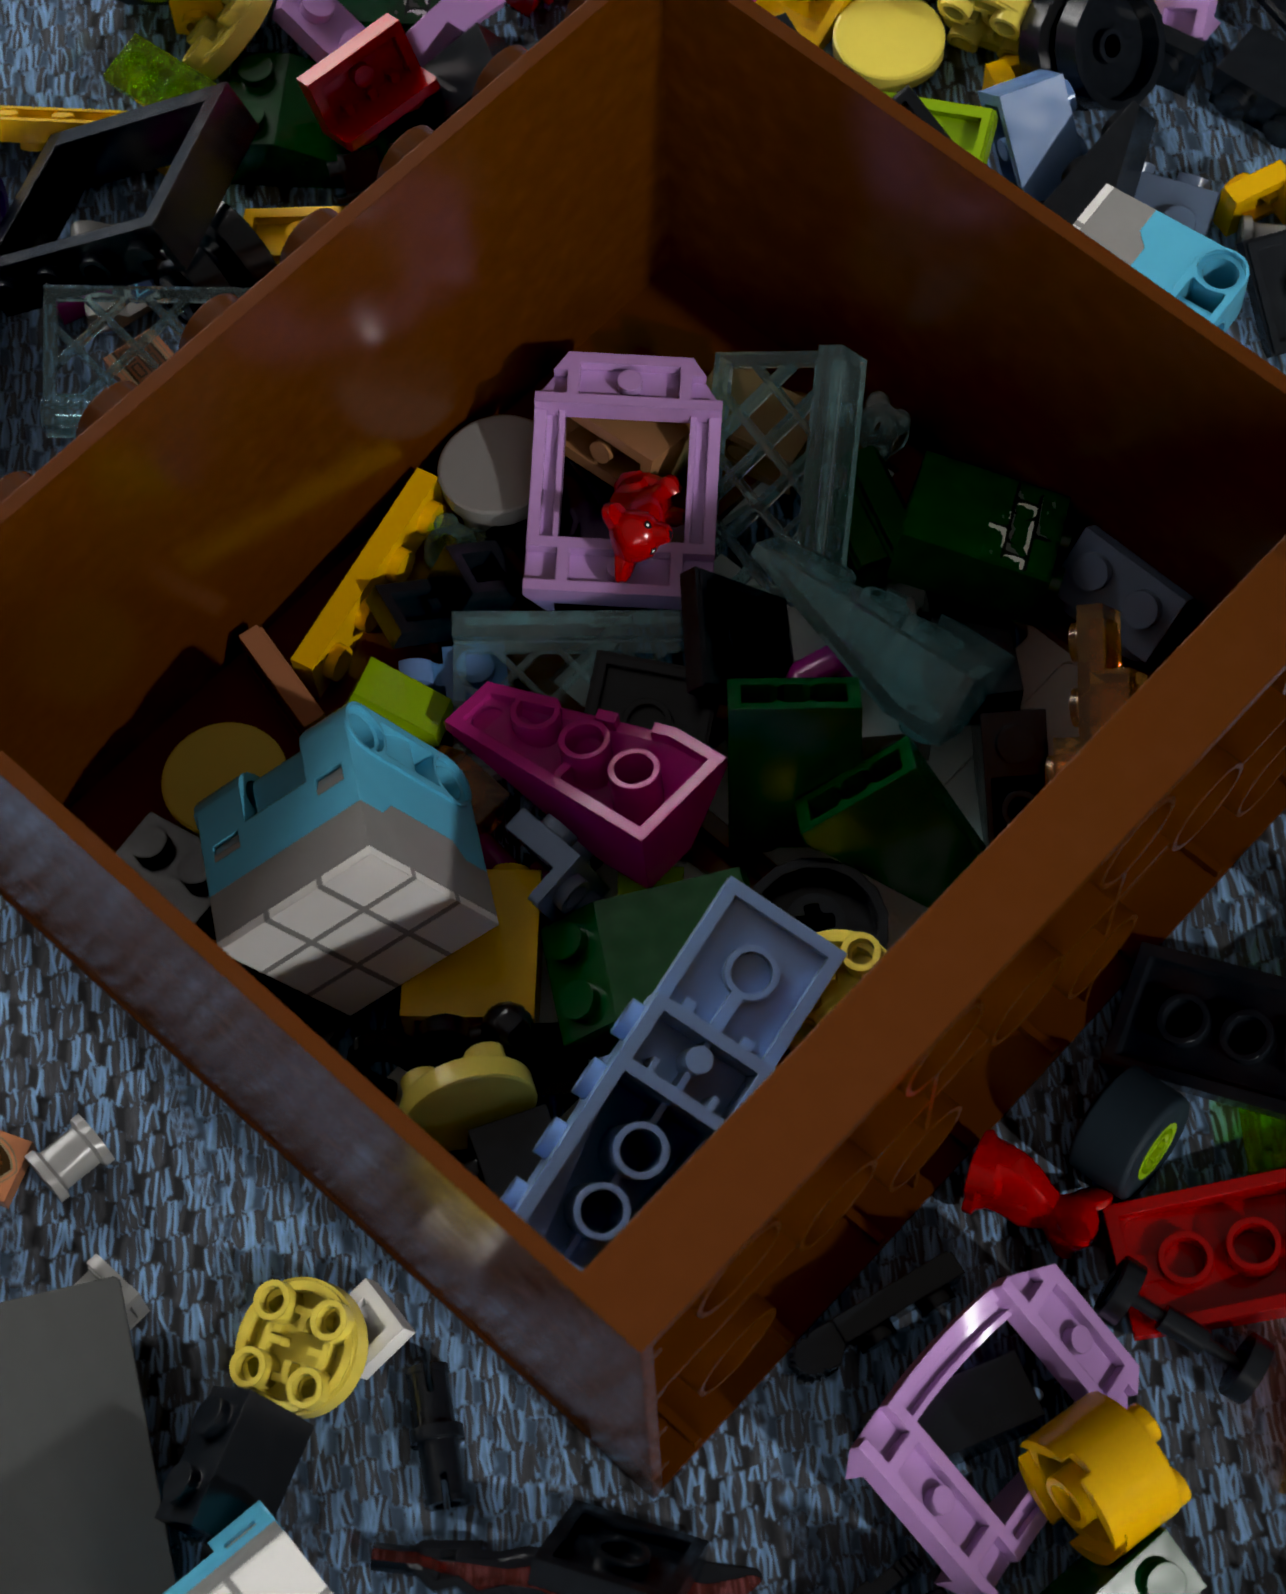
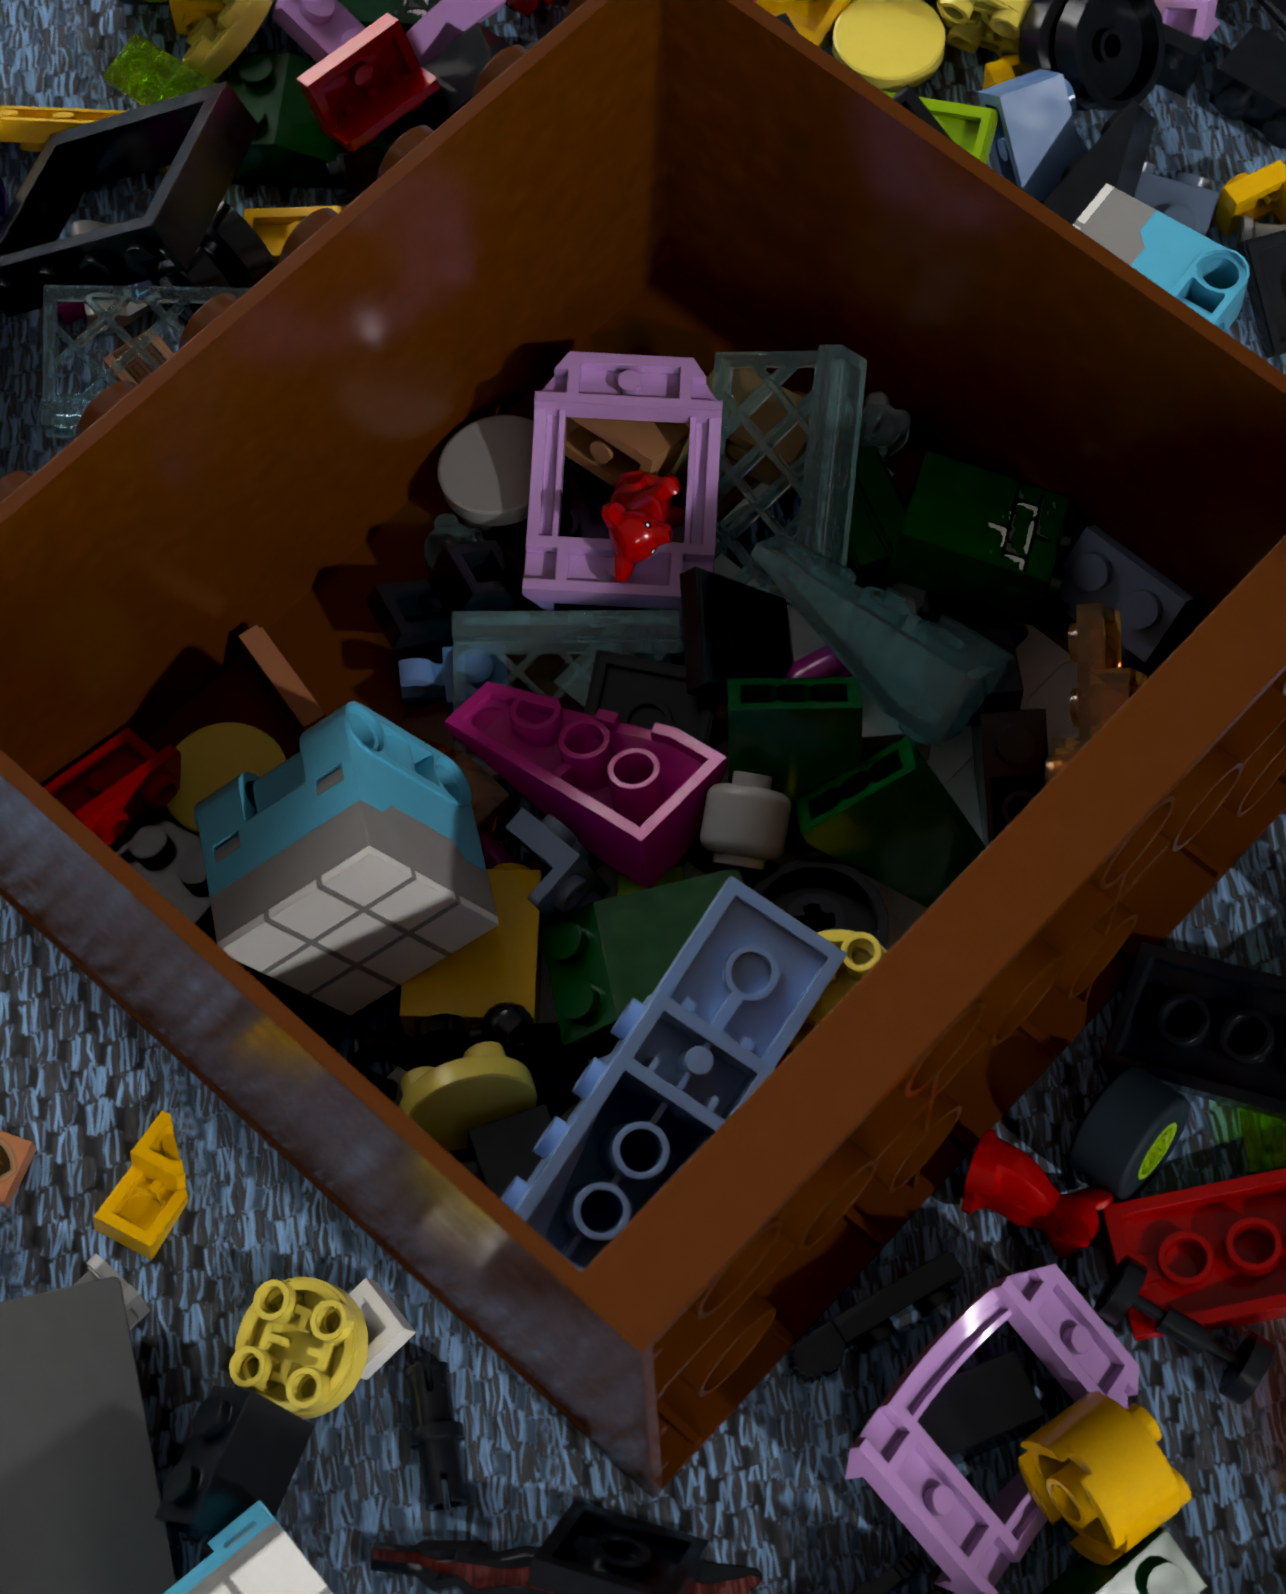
(69, 1157): light grey bush -> none
(118, 784): none -> red bracket
(149, 1194): none -> yellow slope
(386, 558): yellow plate -> none
(403, 701): lime slope -> none
(745, 821): none -> light grey head

